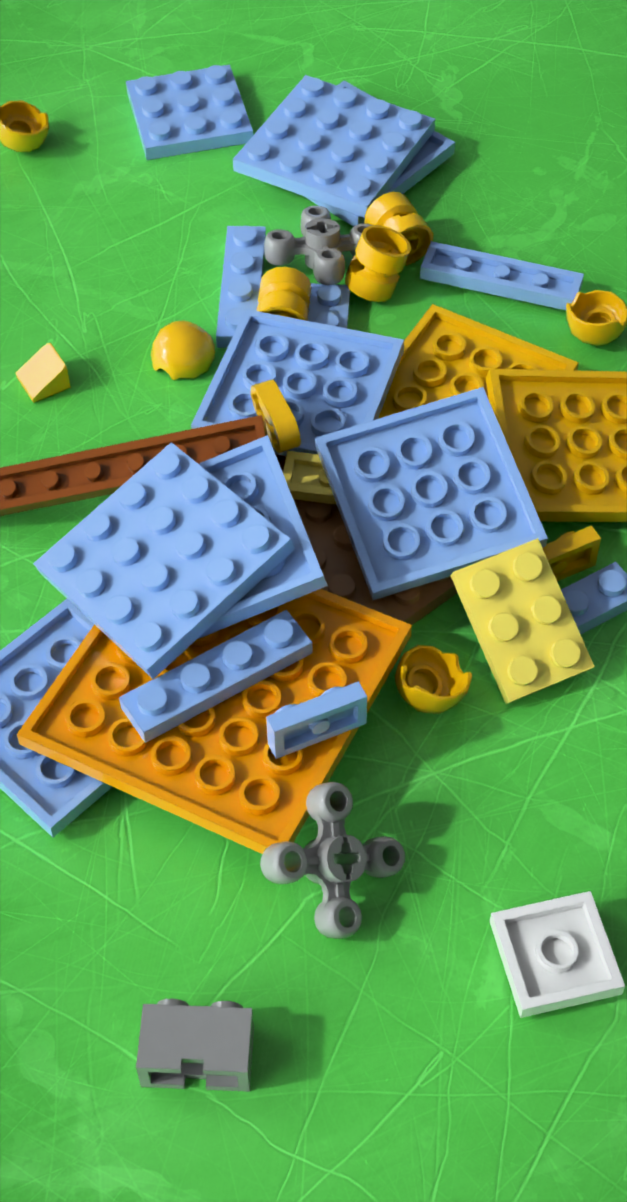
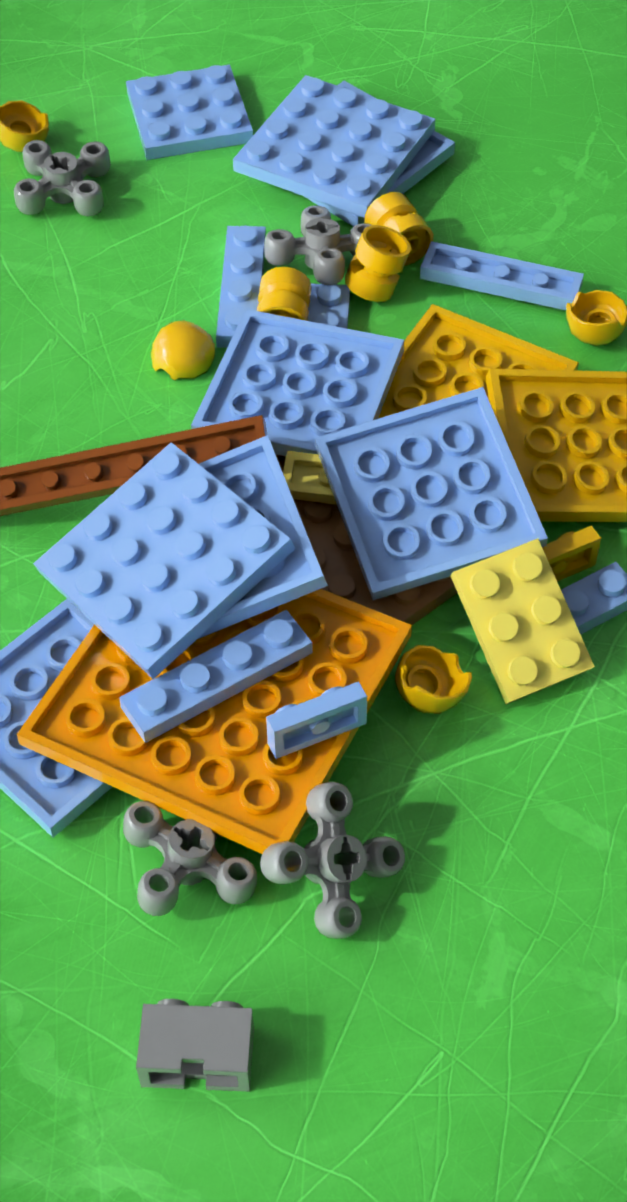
(44, 374): yellow slope -> none
(62, 178): none -> light grey gear
(188, 859): none -> light grey gear
(279, 419): yellow beam -> none
(556, 954): white plate -> none

